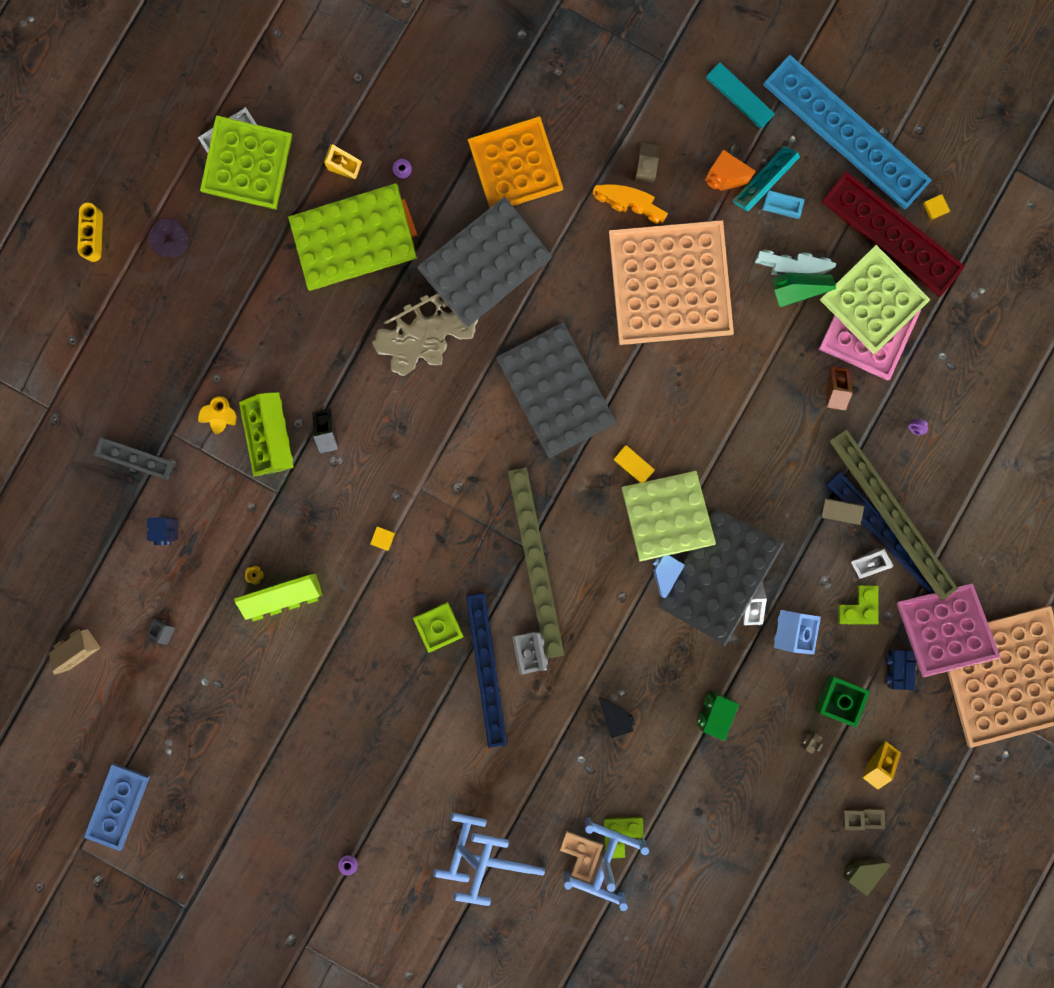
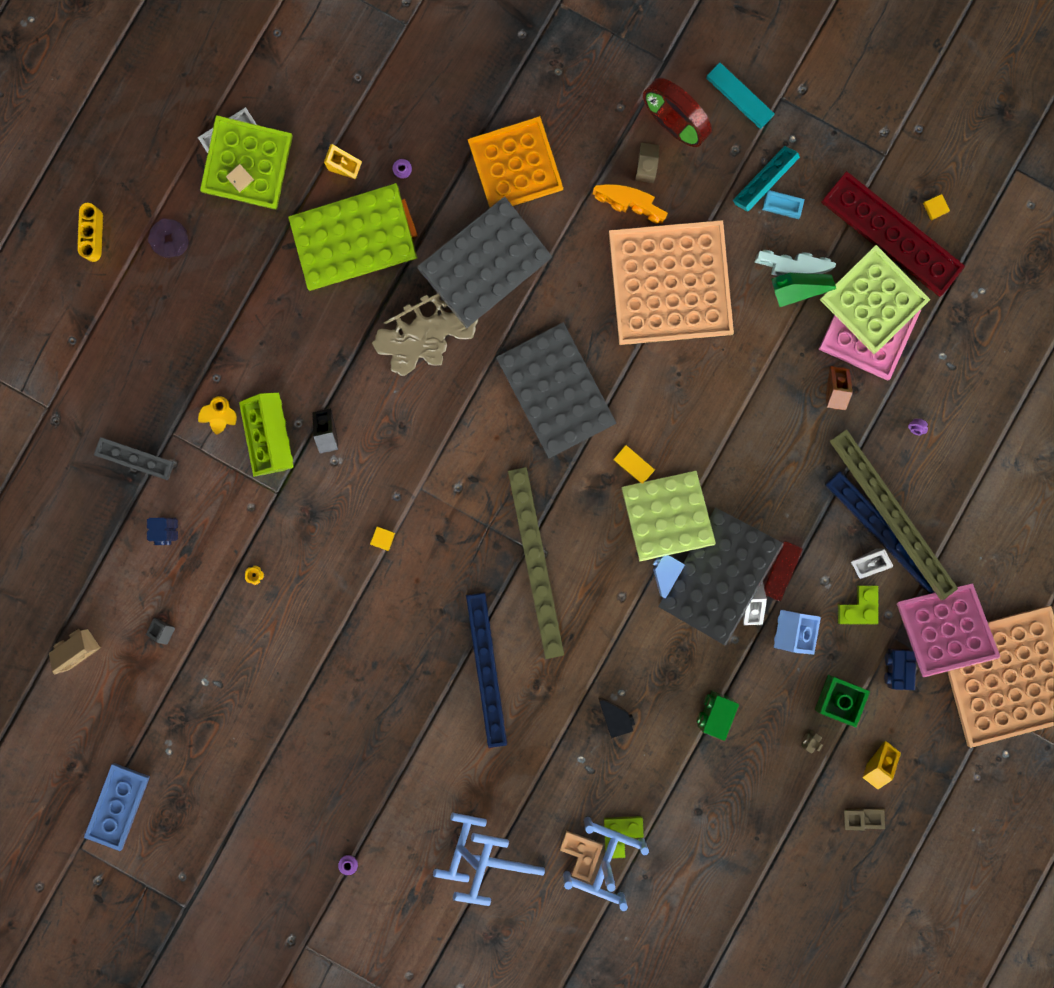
(239, 178): none -> tan tile
(279, 596): slope -> none
(438, 627): lime plate -> none
(530, 652): light grey bracket -> none
(677, 112): none -> clear red brick
(728, 173): orange slope -> none
(782, 571): none -> clear red tile
(842, 511): dark tan tile -> none
(847, 132): dark azure plate -> none
(866, 873): olive slope -> none

